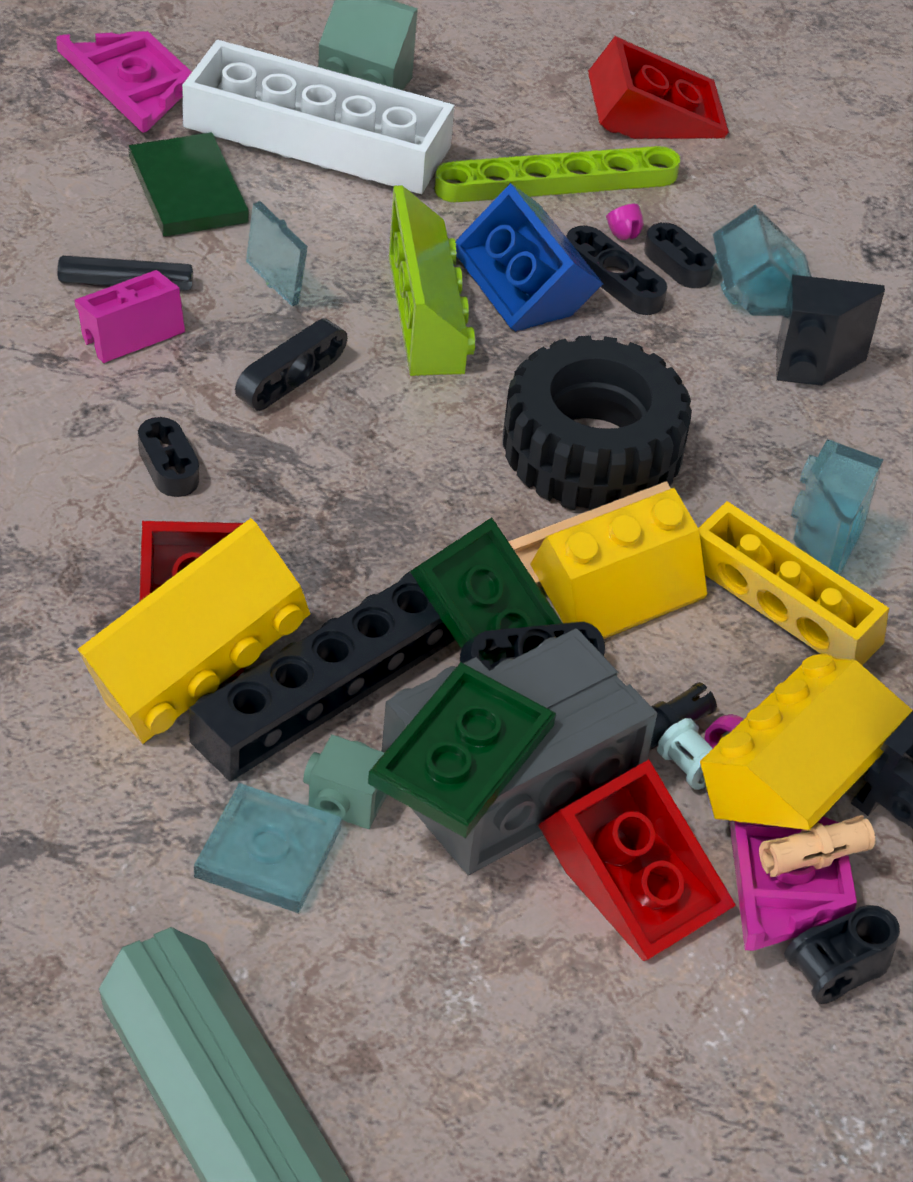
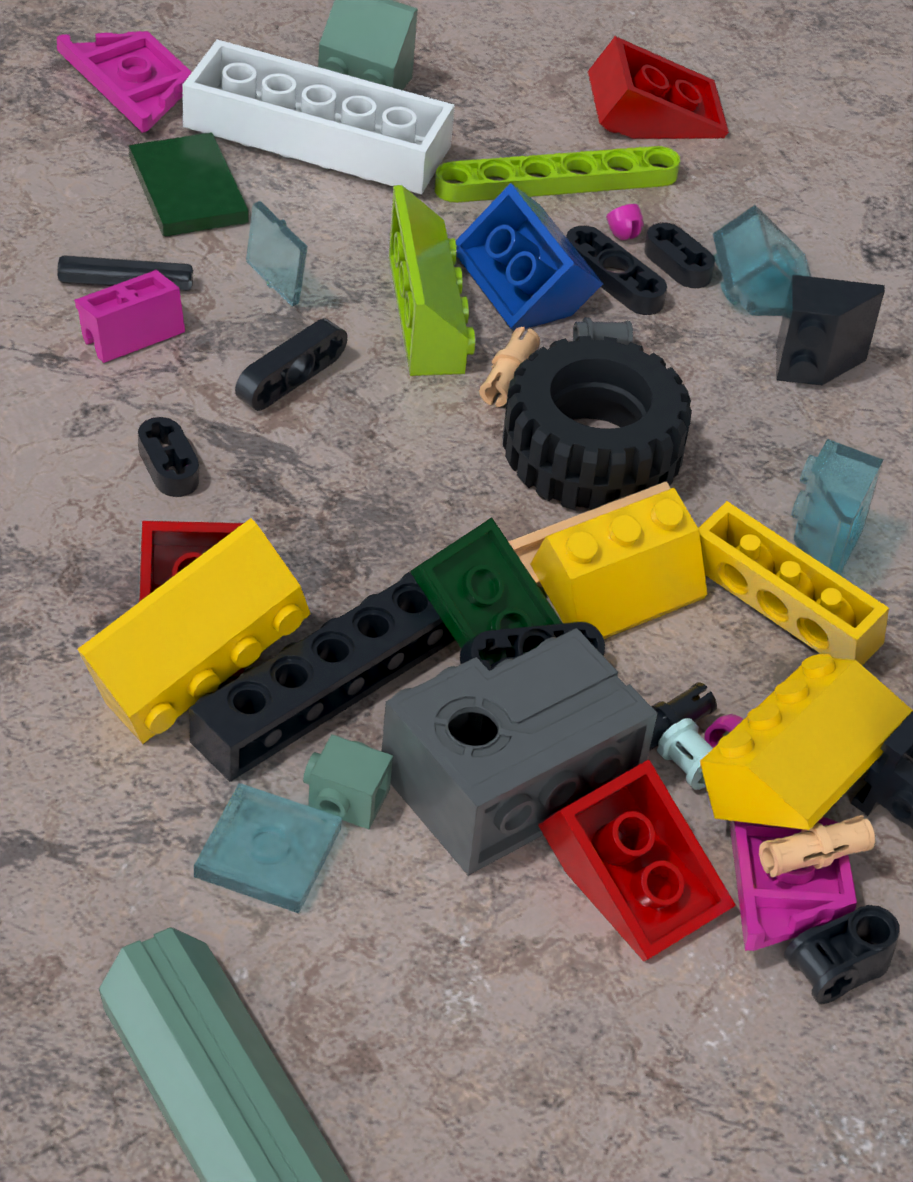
(462, 749): dark green tile -> none
(505, 364): none -> light nougat pin
(597, 330): none -> dark grey pin

